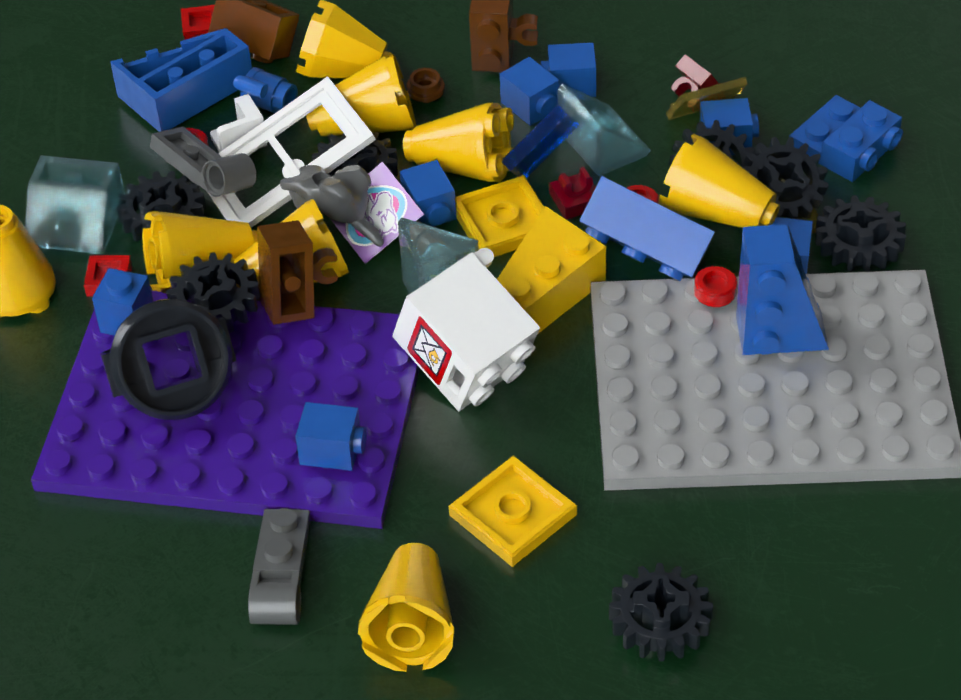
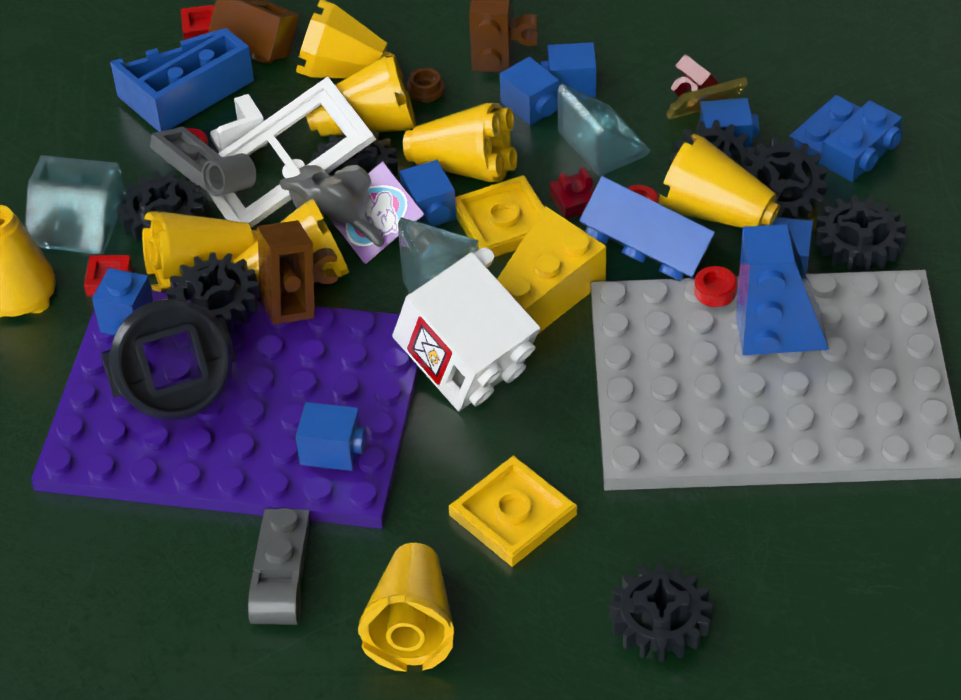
(266, 89): blue piece -> none
(540, 142): clear blue tile -> none

